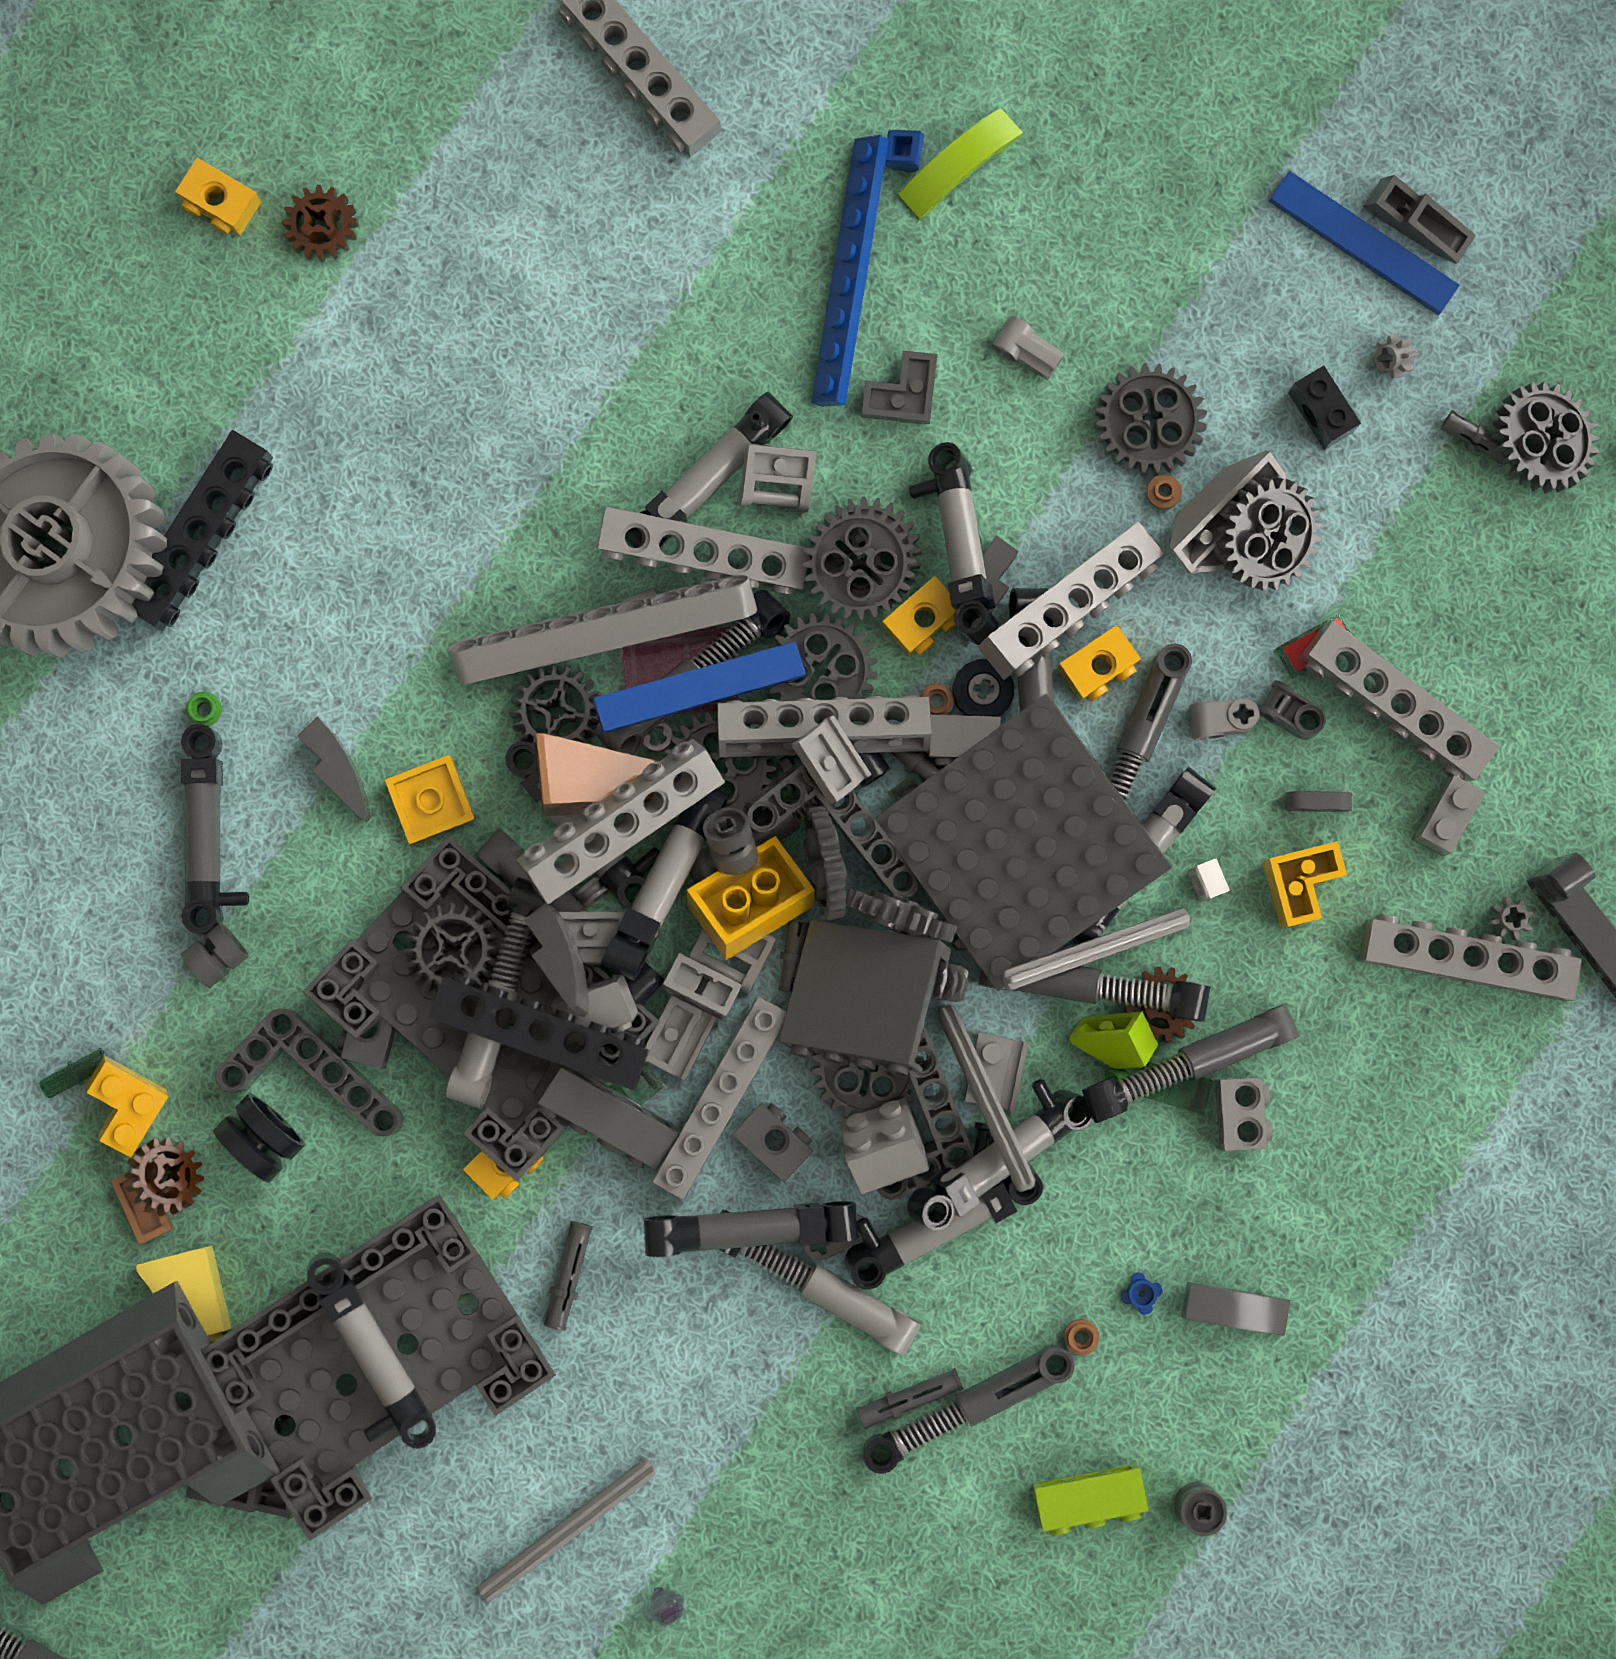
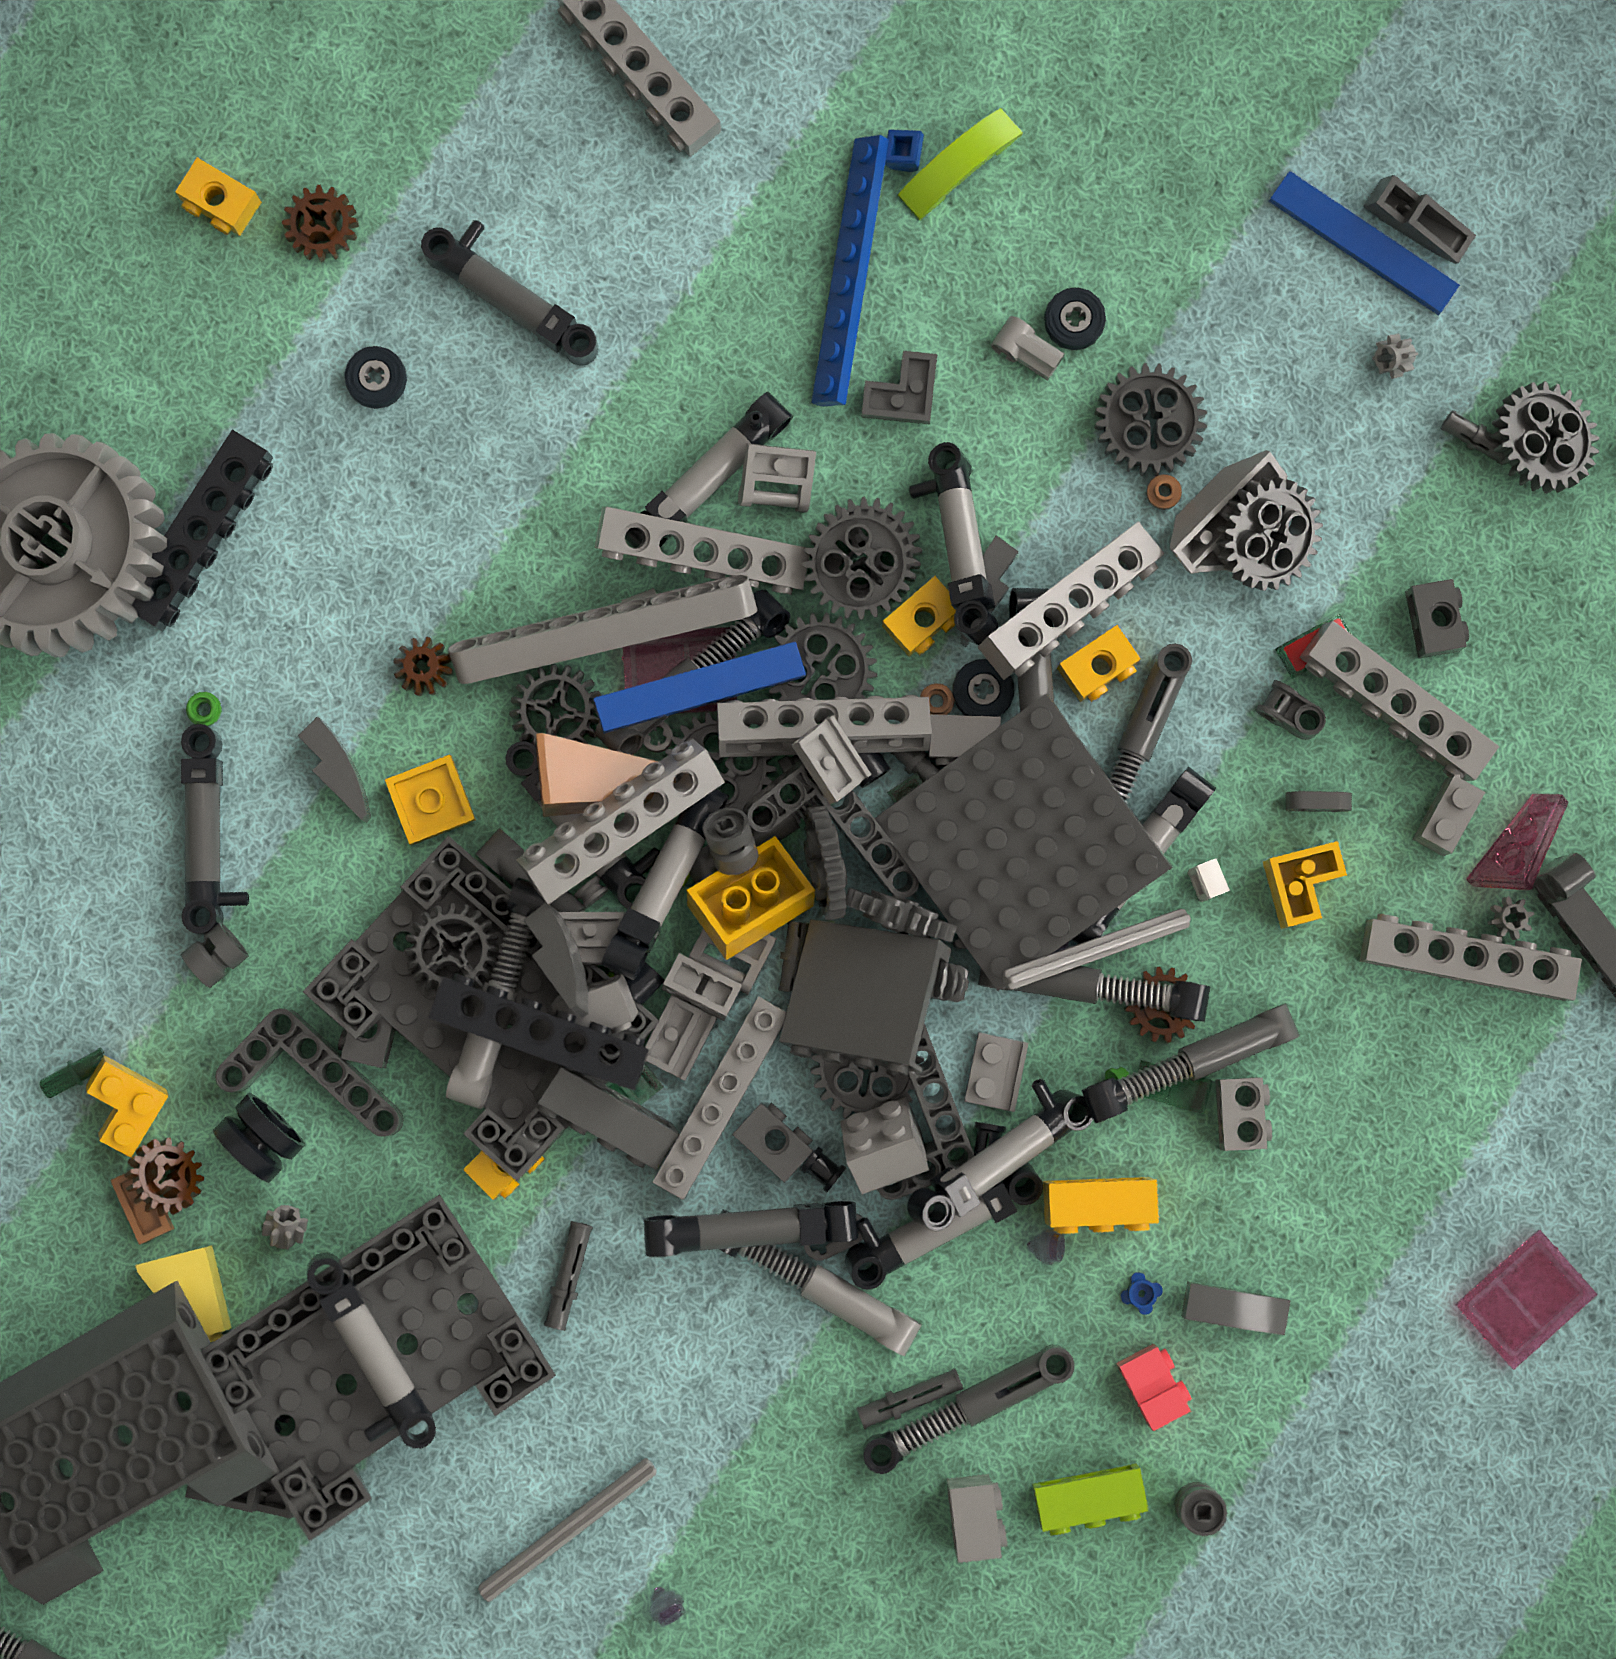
(284, 1226): none -> light grey gear
(374, 394): none -> black bush
(435, 663): none -> reddish brown gear
(549, 323): none -> piece
(823, 1169): none -> black bush
(974, 1518): none -> light grey brick
(986, 1098): light grey axle -> none
(1048, 1246): none -> plate
(1062, 306): none -> black bush
(1091, 1342): medium nougat plate -> none
(1101, 1204): none -> yellow brick
(1116, 1039): lime slope -> none
(1153, 1386): none -> coral brick
(1217, 718): light grey piece -> none
(1324, 407): black brick -> none
(1428, 637): none -> dark grey brick
(1522, 846): none -> clear pink wing
(1526, 1299): none -> clear pink piece

